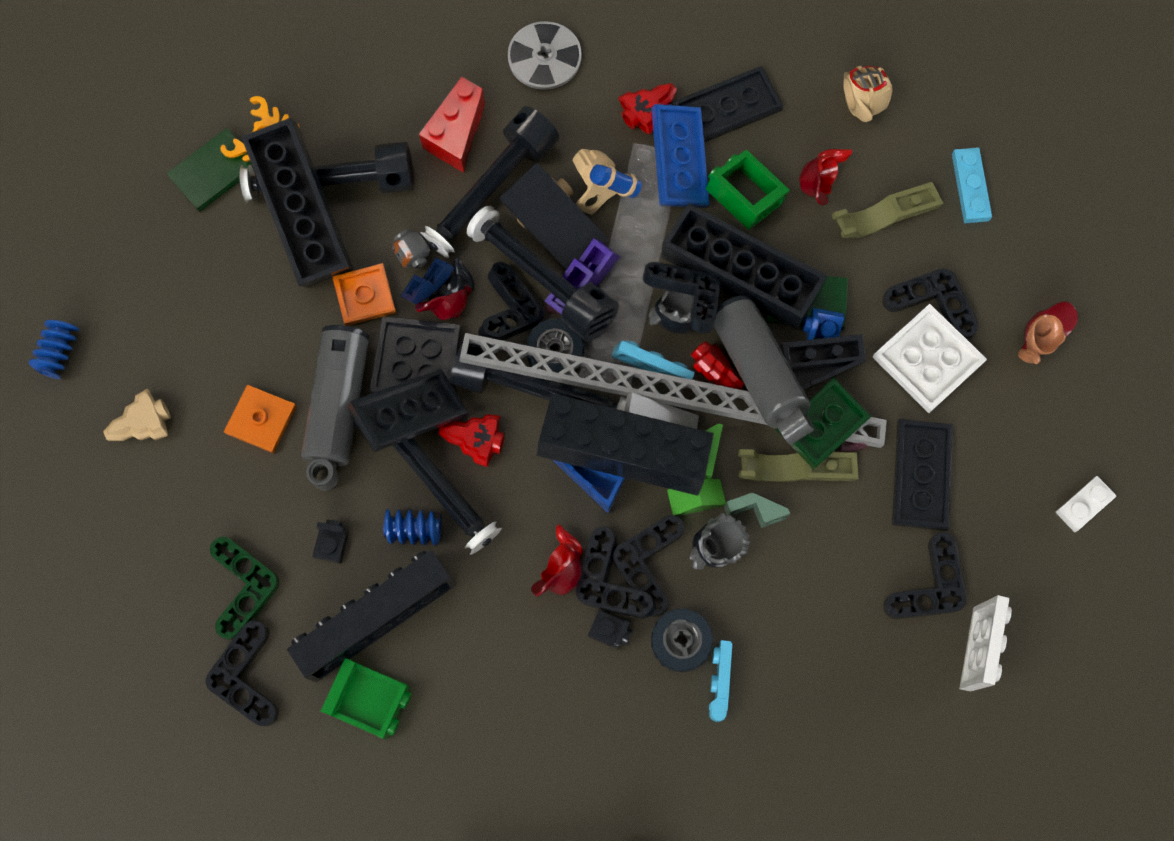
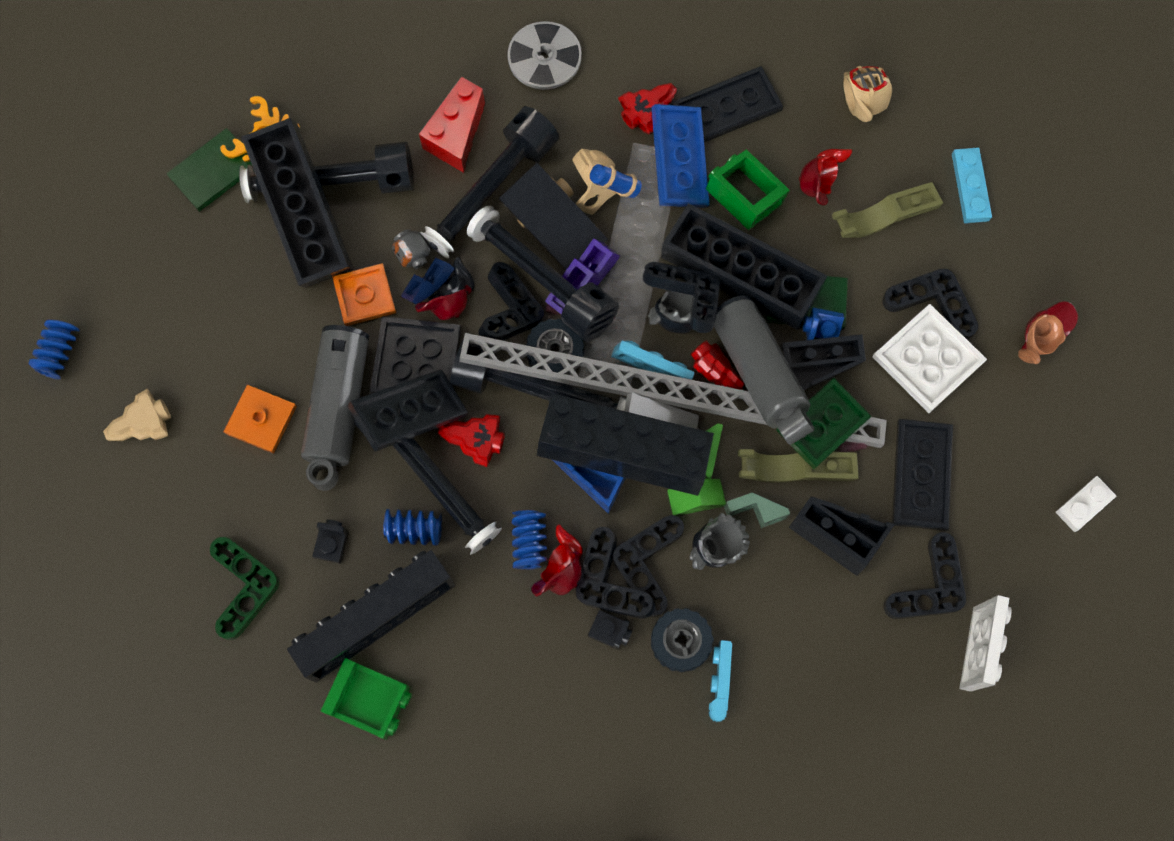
(234, 672): black beam -> none
(528, 539): none -> blue piece
(840, 533): none -> black wedge

